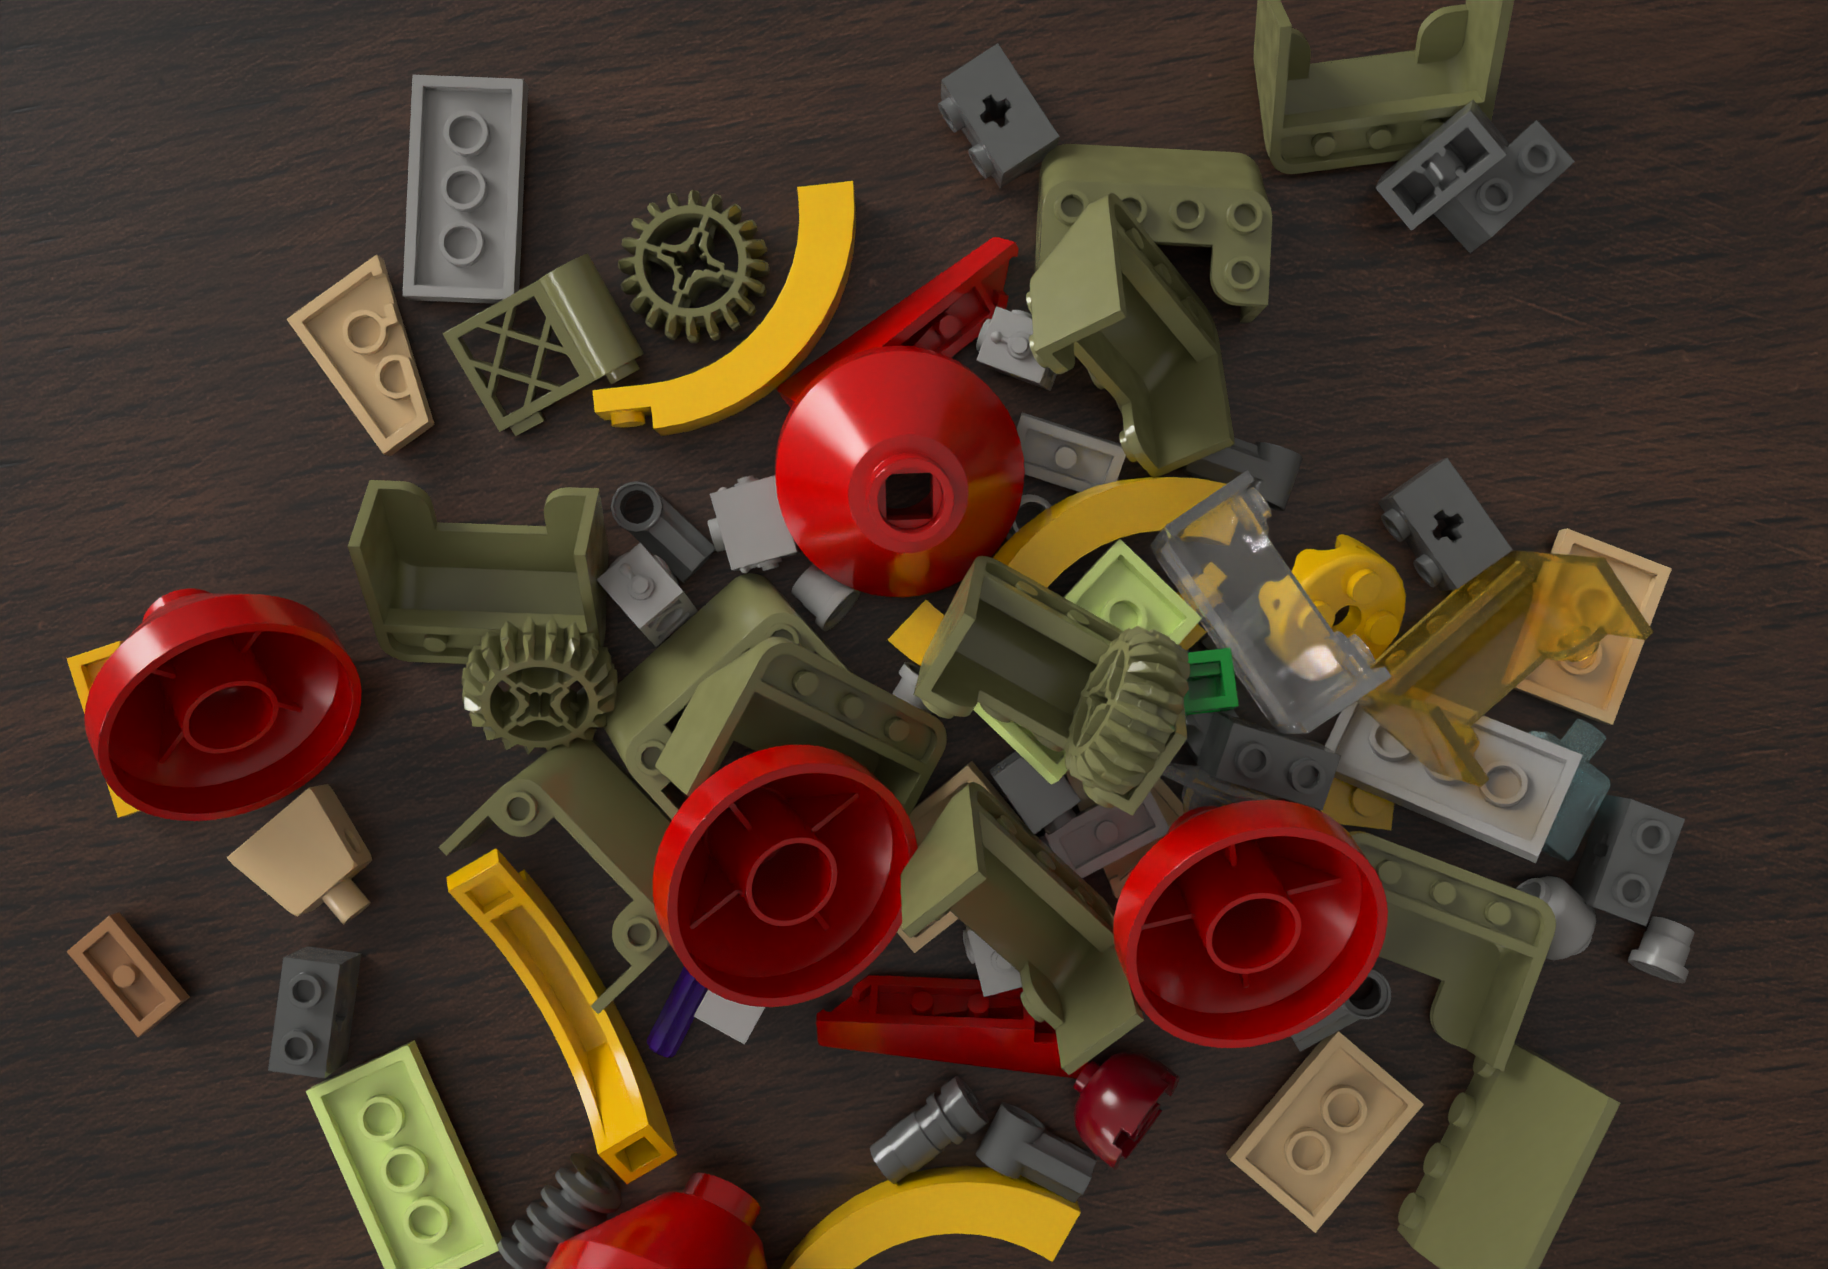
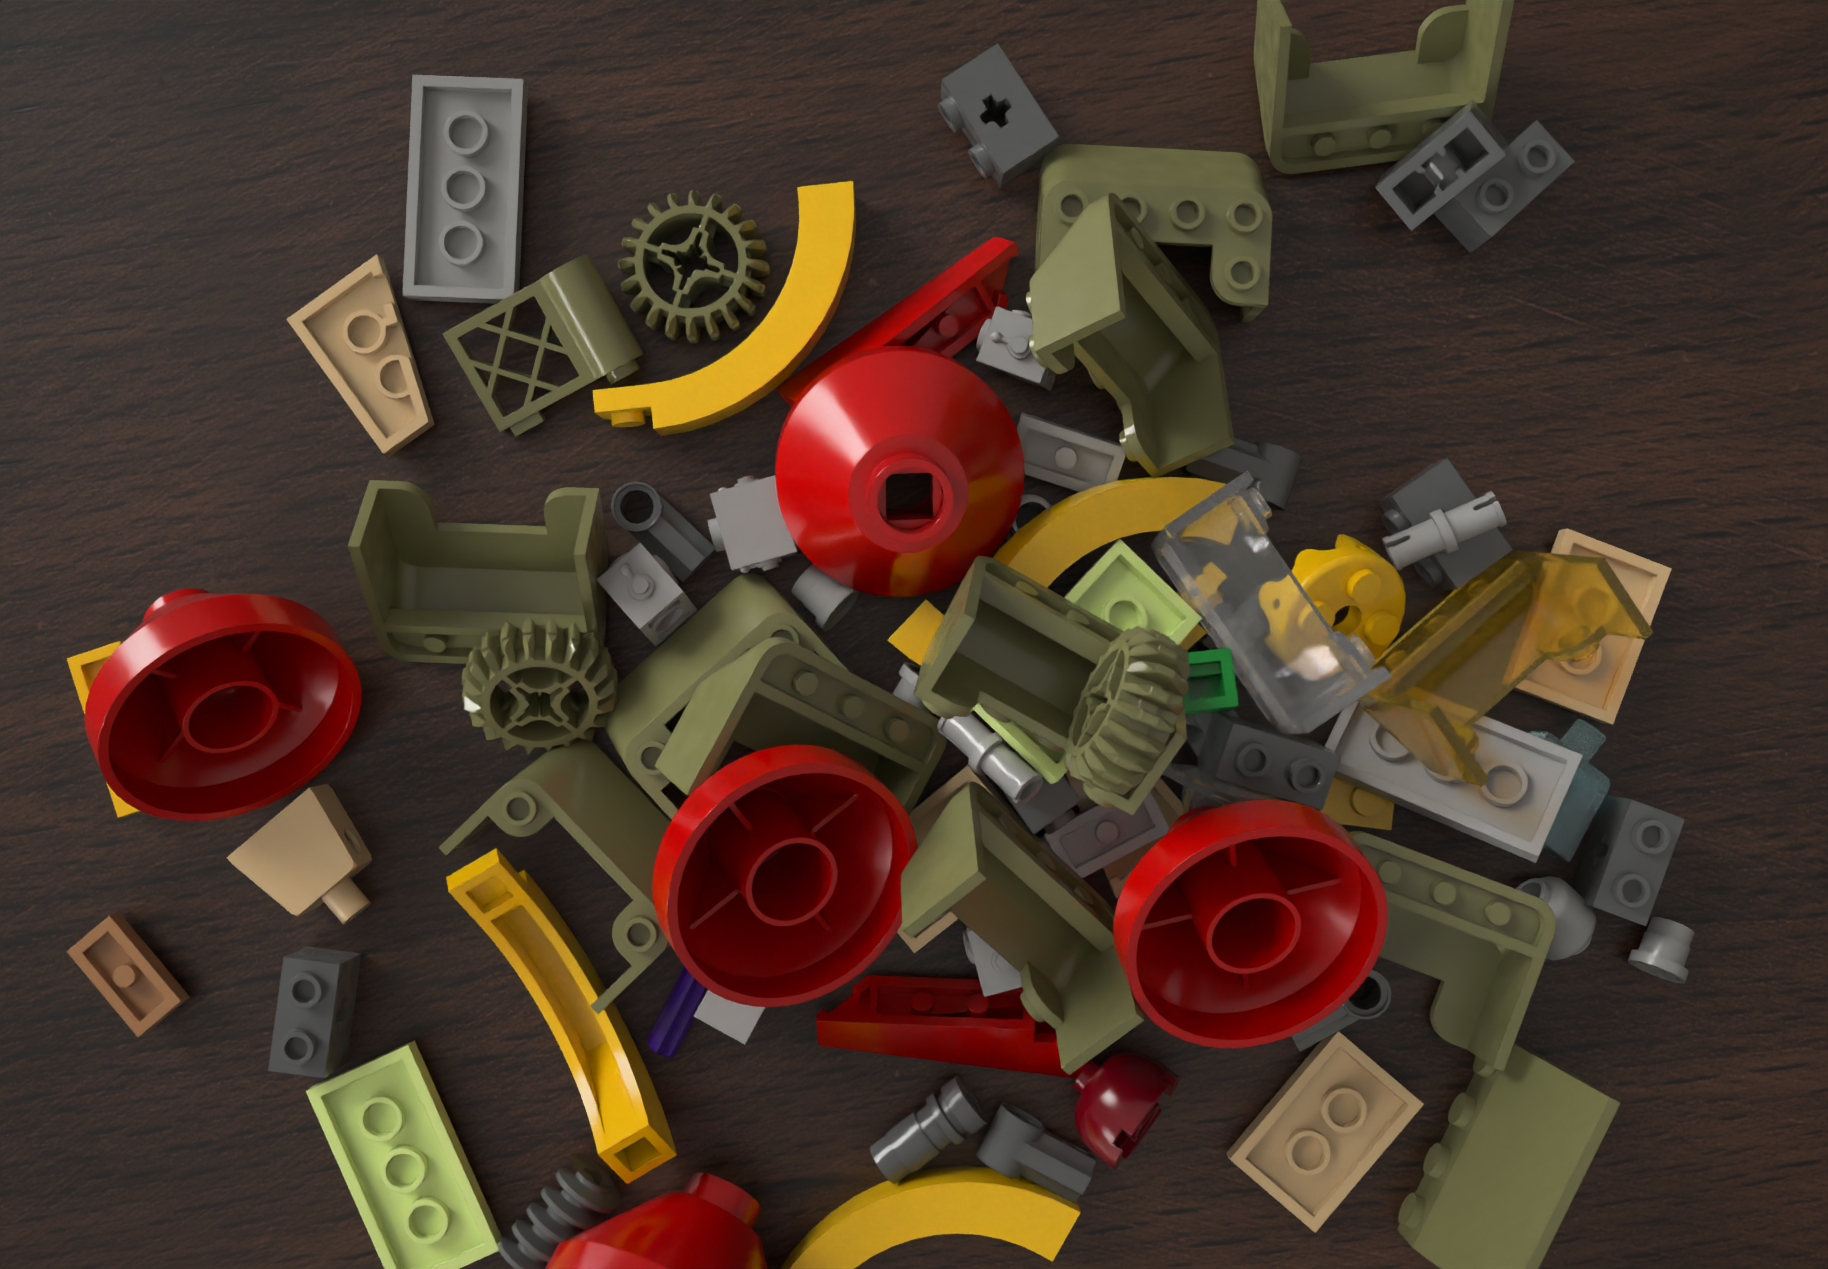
(992, 757): none -> light grey pin
(1444, 531): none -> light grey pin

